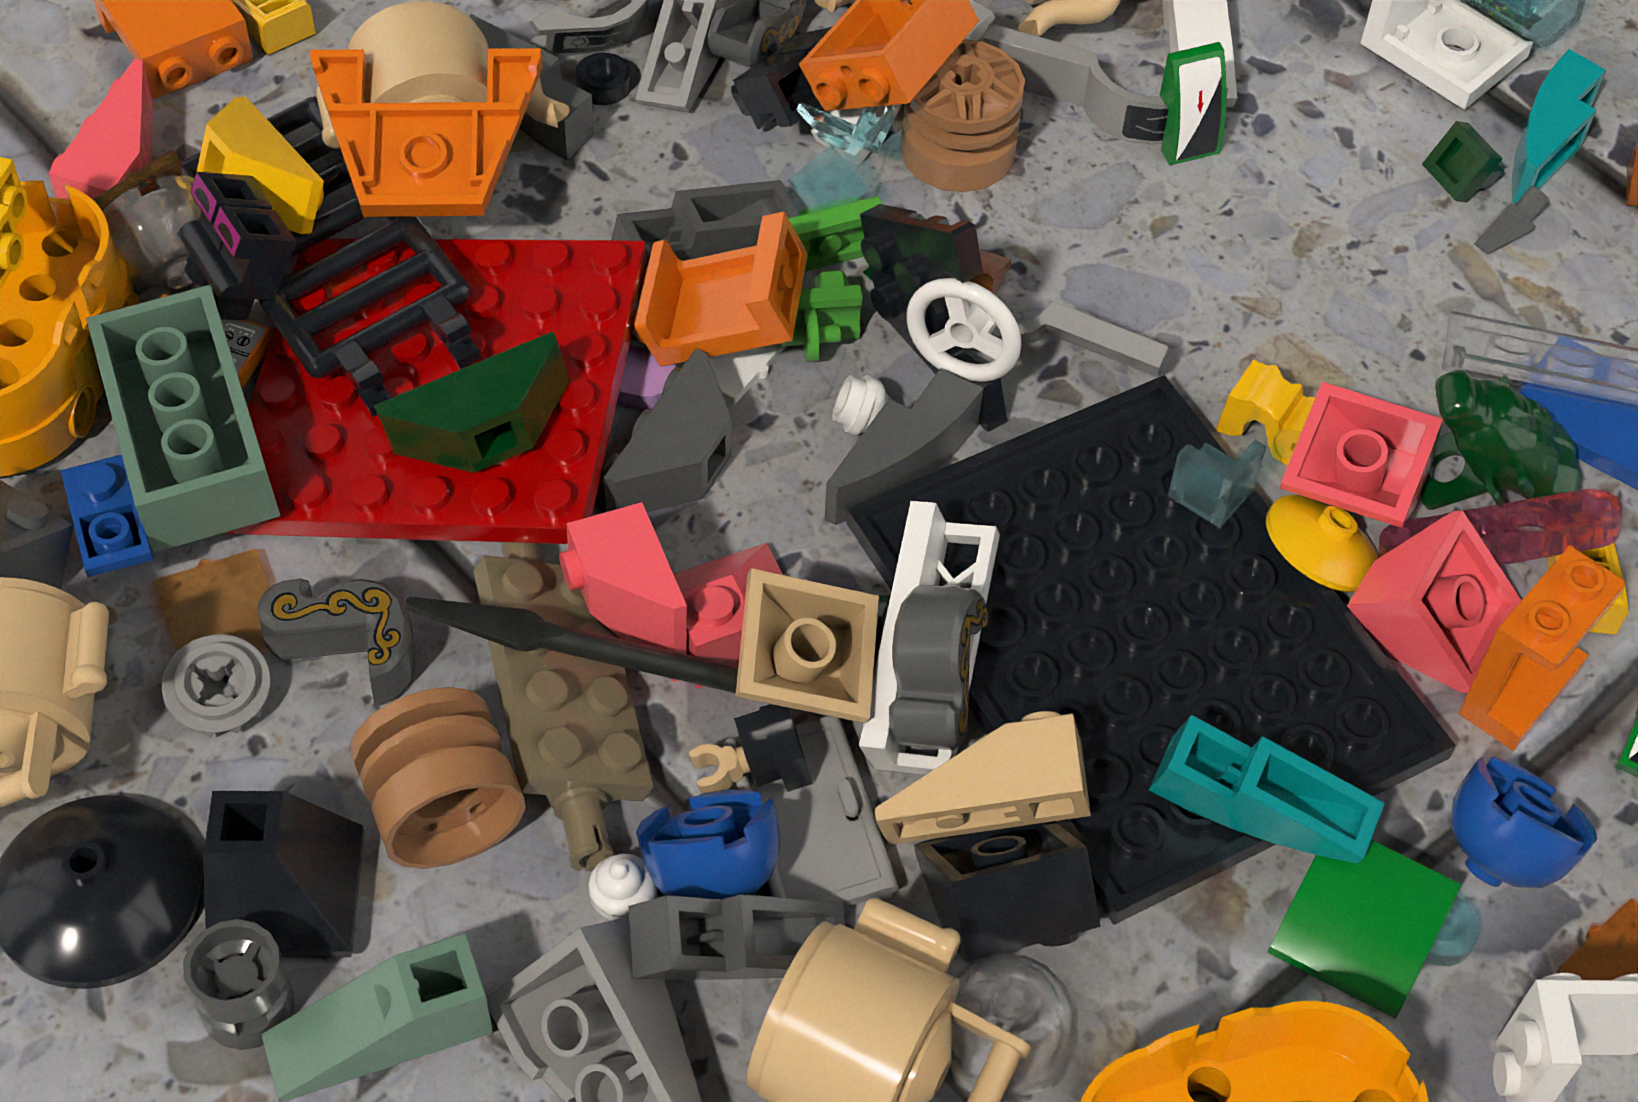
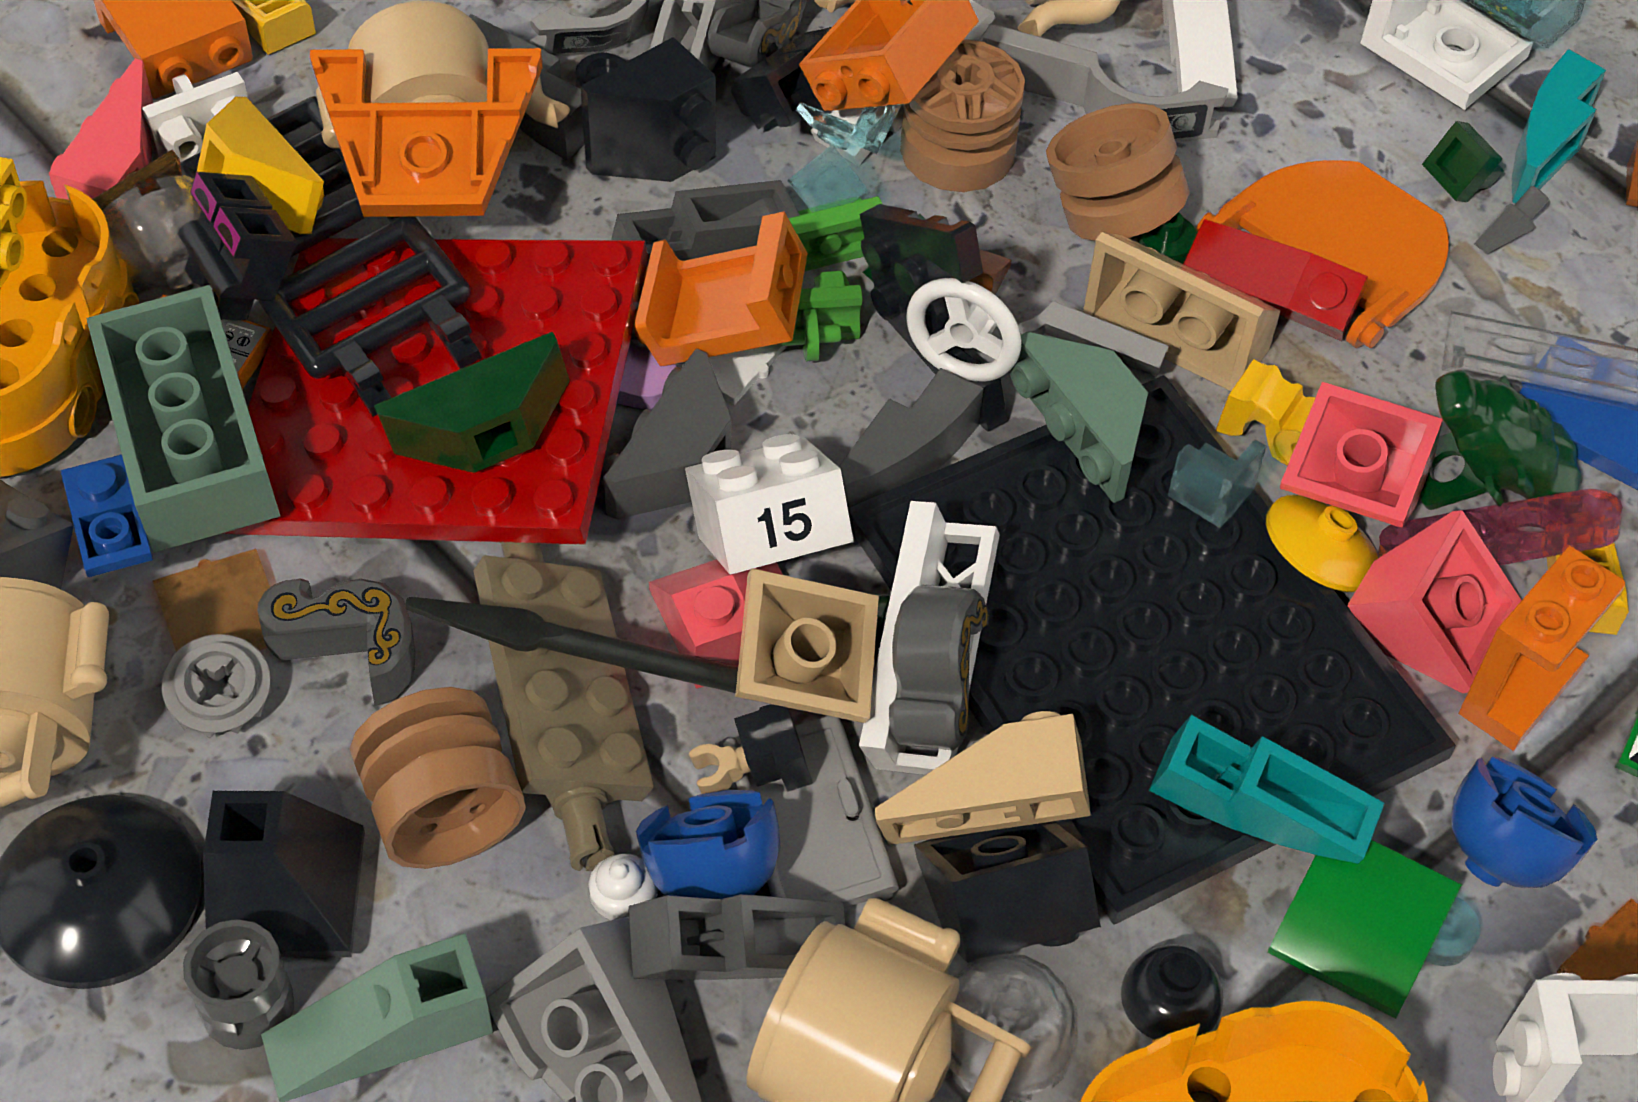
(181, 119): none -> white hips
(626, 578): coral slope -> none
(651, 116): none -> black slope
(768, 503): none -> white brick
(859, 403): white plate -> none
(1086, 403): none -> sand green slope
(1118, 171): none -> medium nougat wheel
(1171, 238): none -> dark green tile
(1171, 991): none -> black piece
(1196, 103): slope -> none
(1199, 318): none -> tan slope
(1285, 277): none -> red slope
(1355, 221): none -> orange piece

